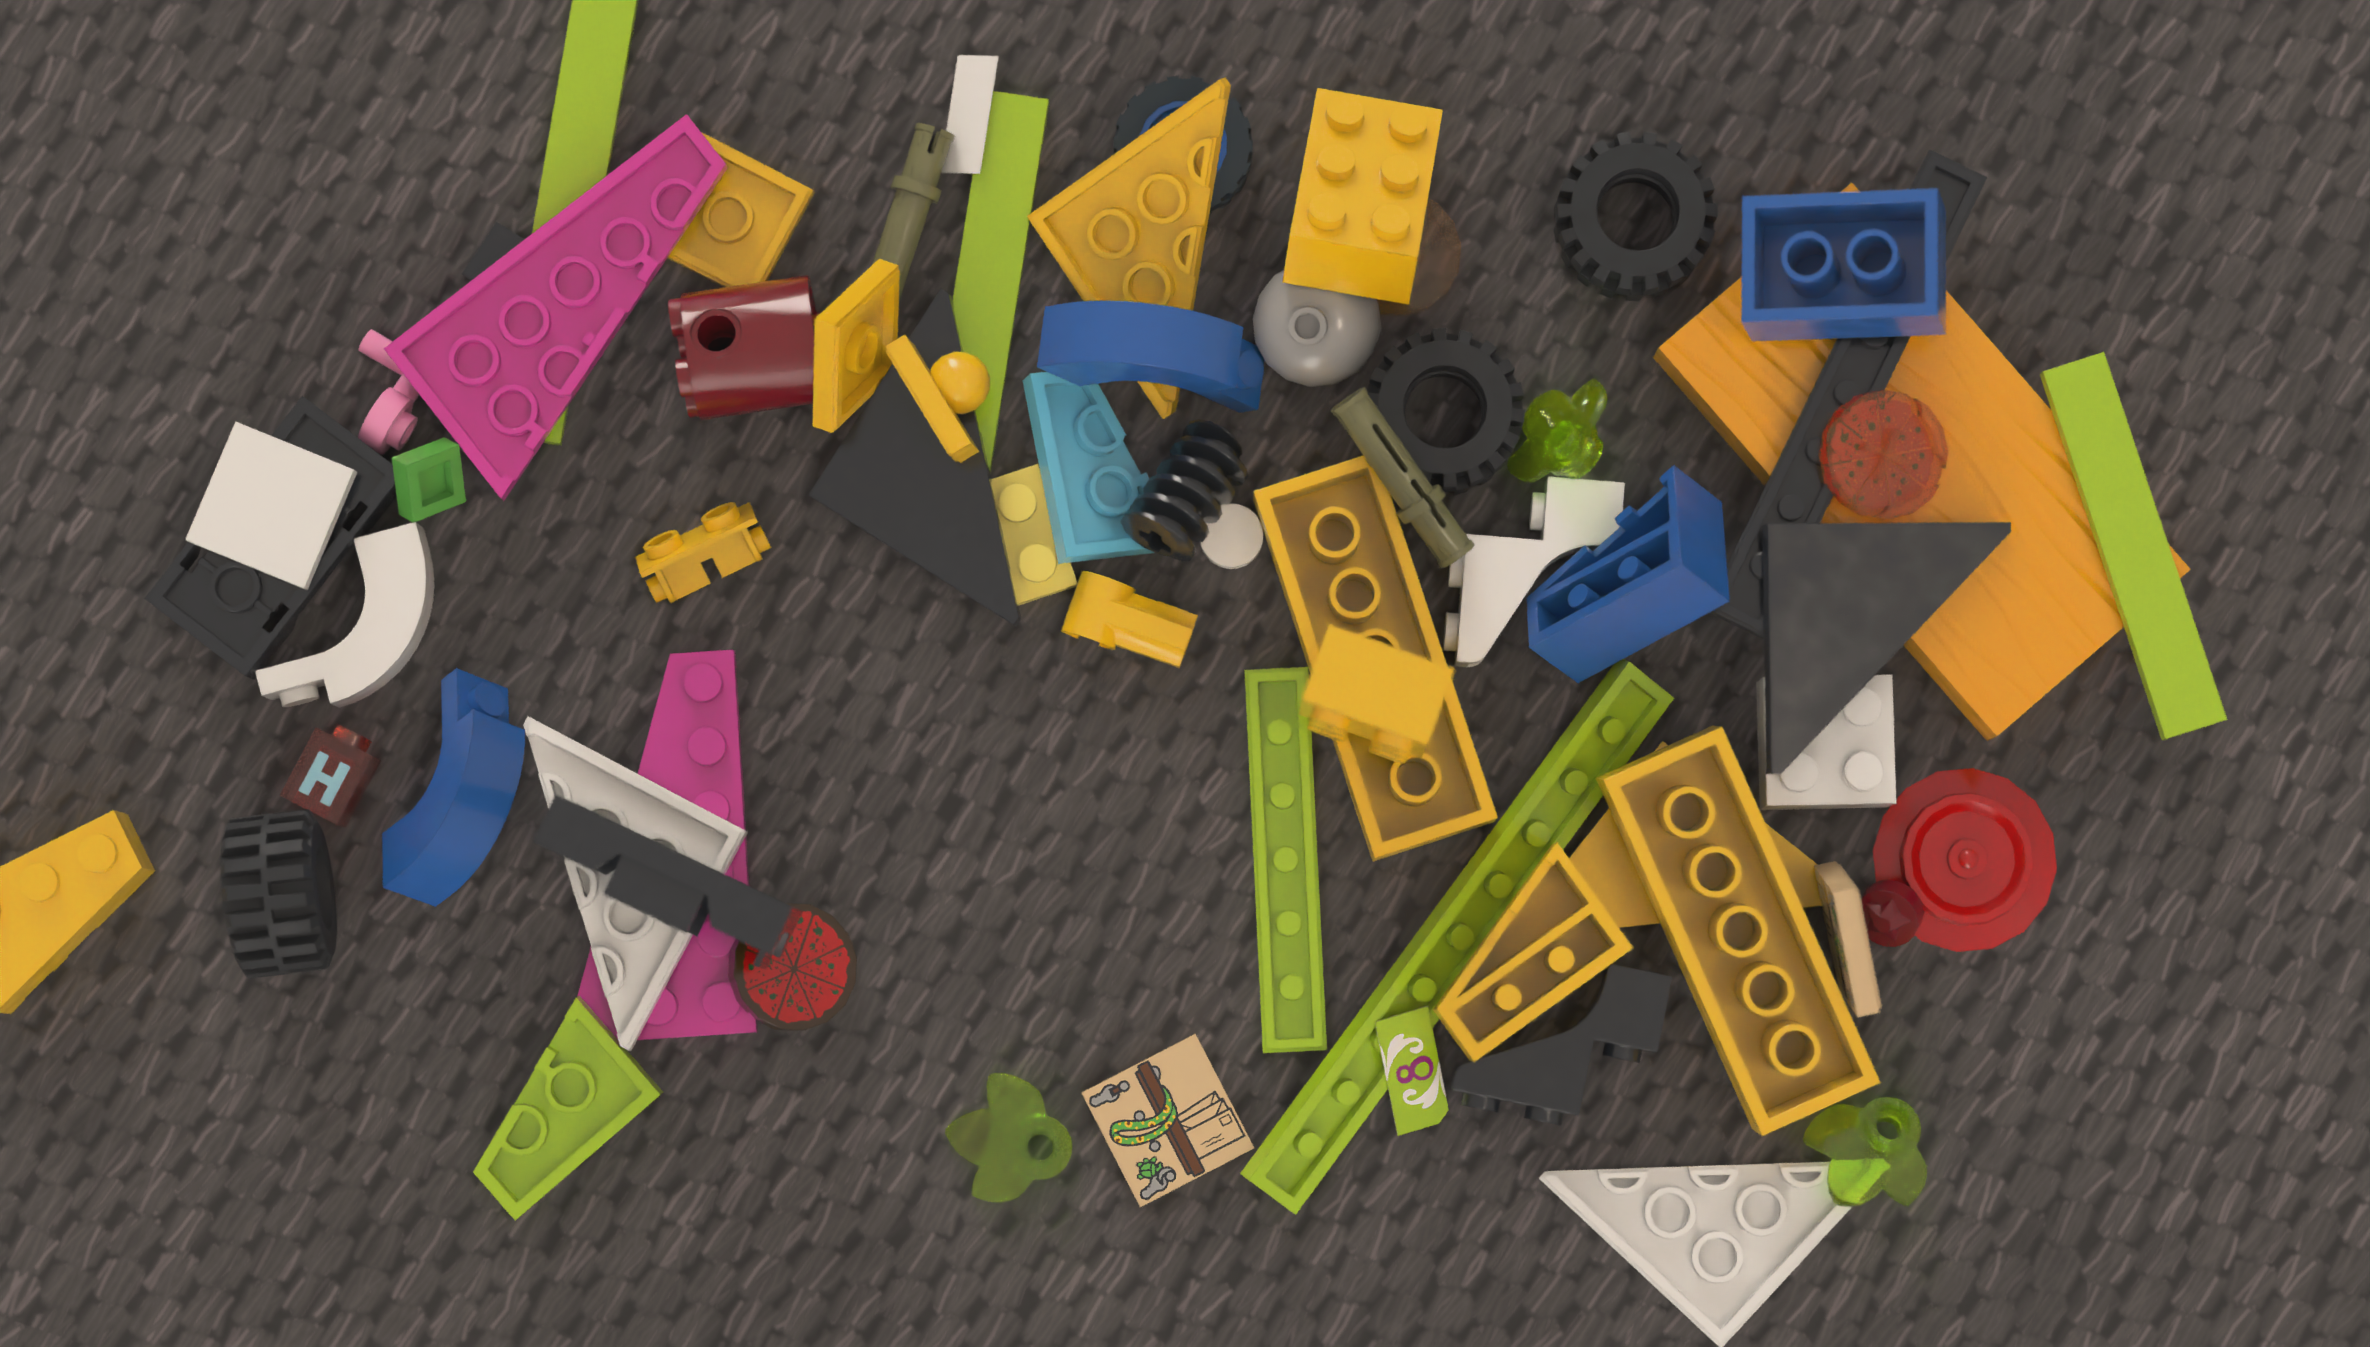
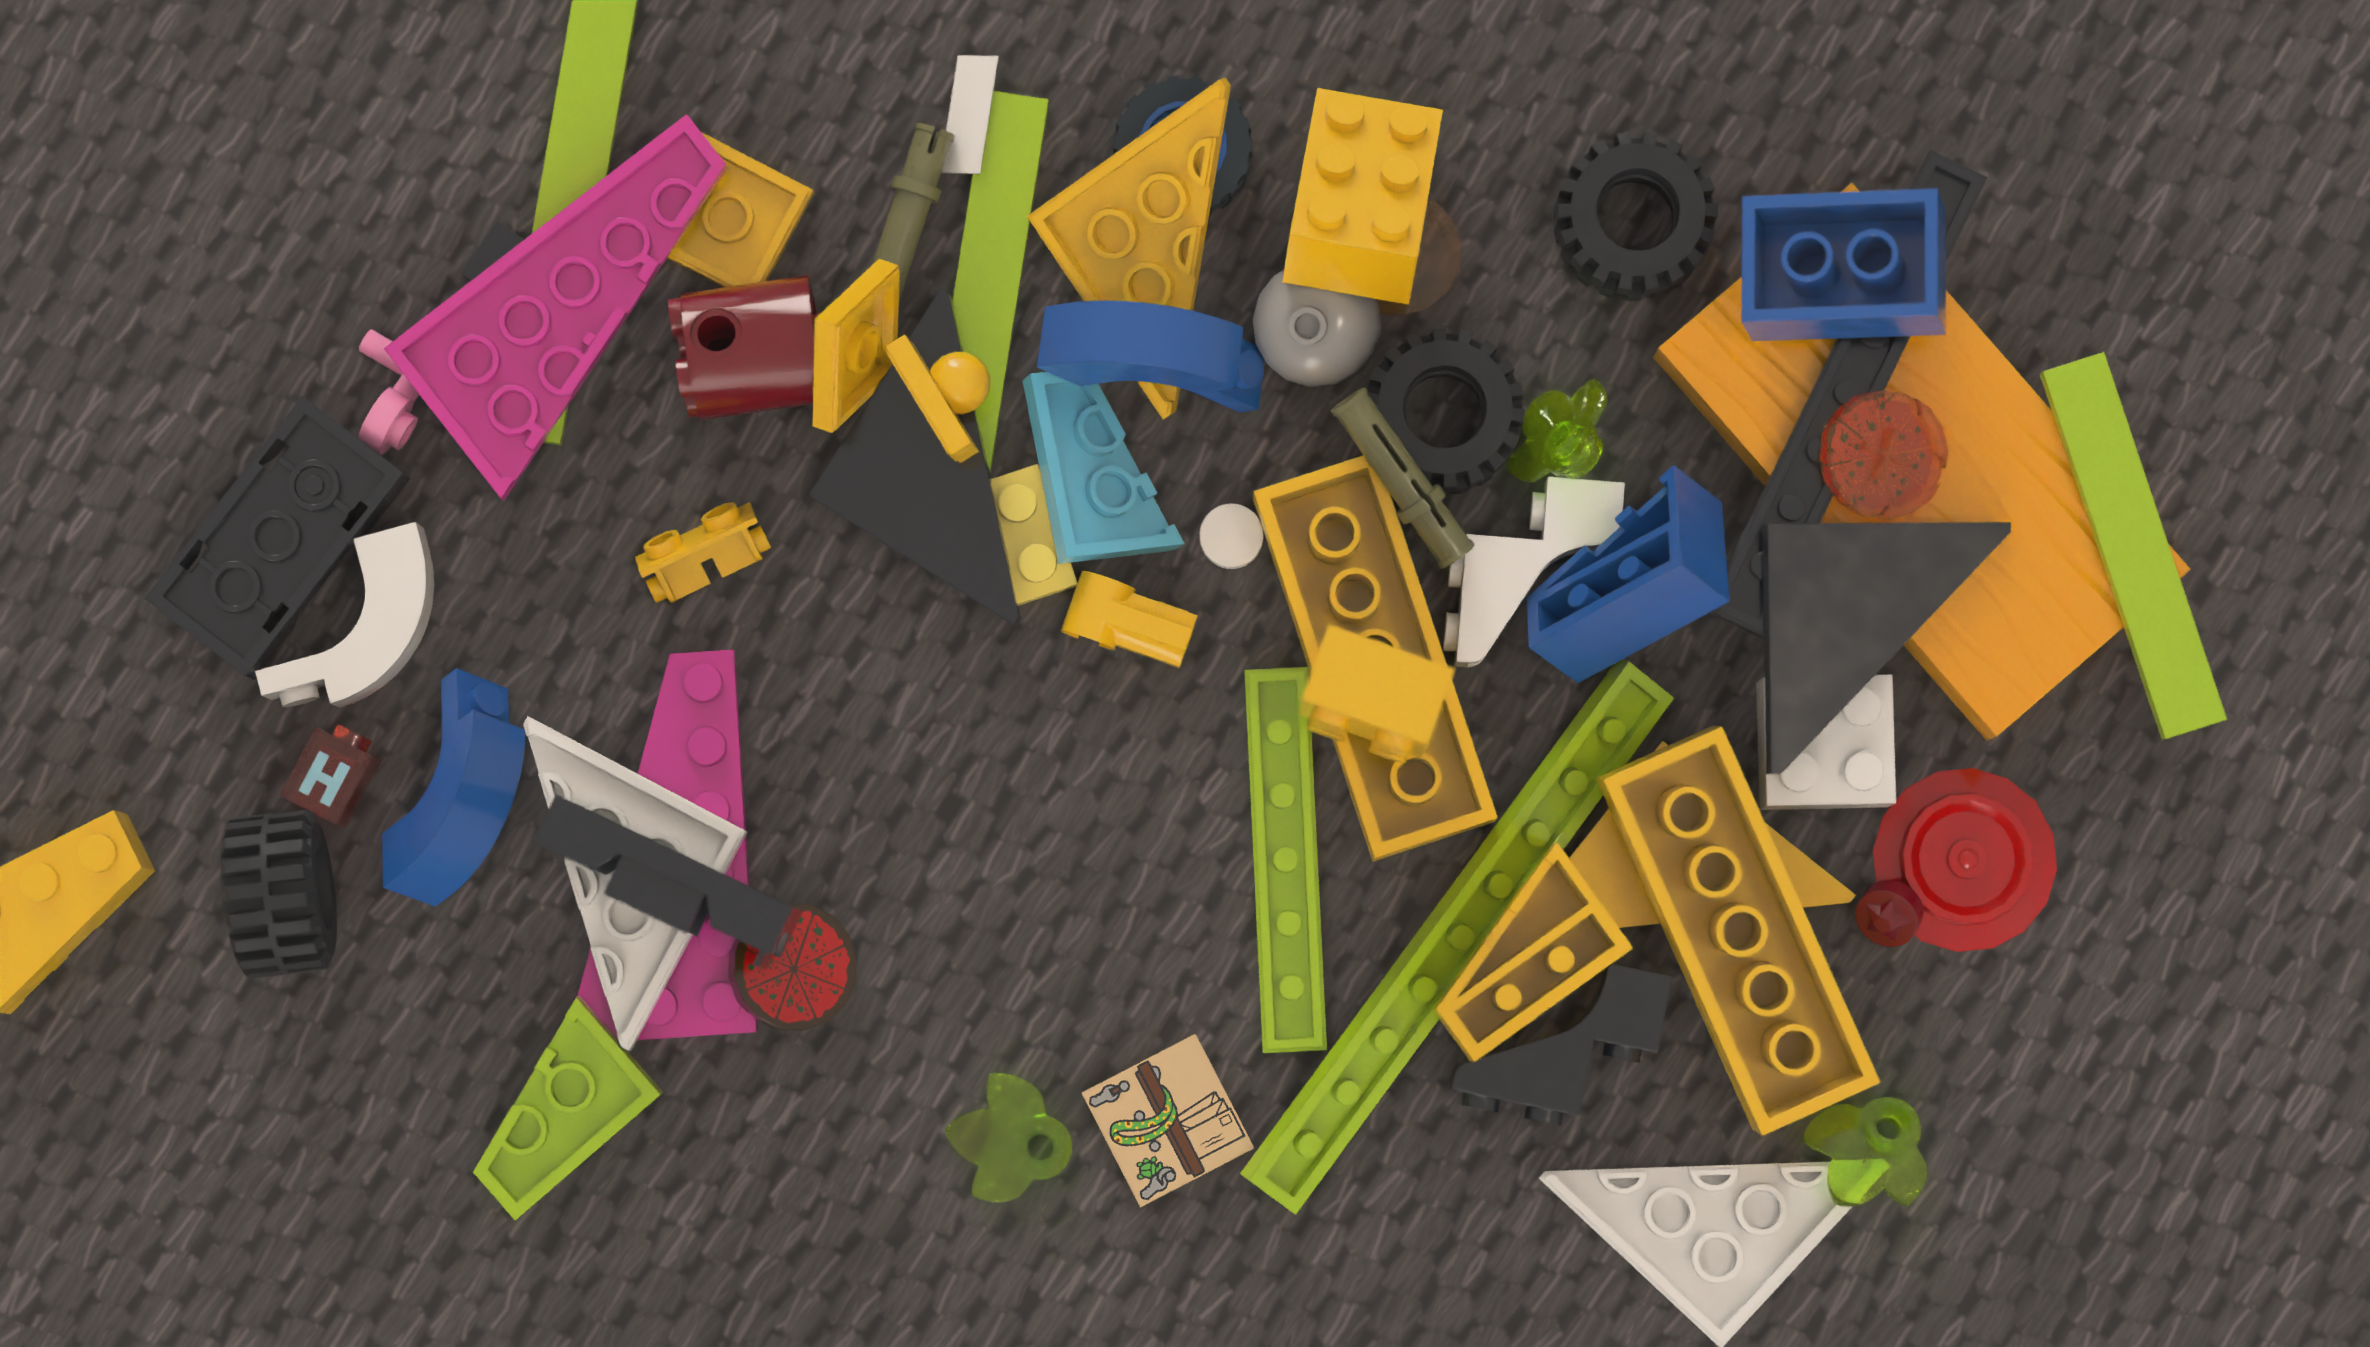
(271, 505): white tile -> none
(428, 479): bright green tile -> none
(1187, 491): black piece -> none
(1412, 1070): lime sticker -> none
(1848, 938): tan tile -> none

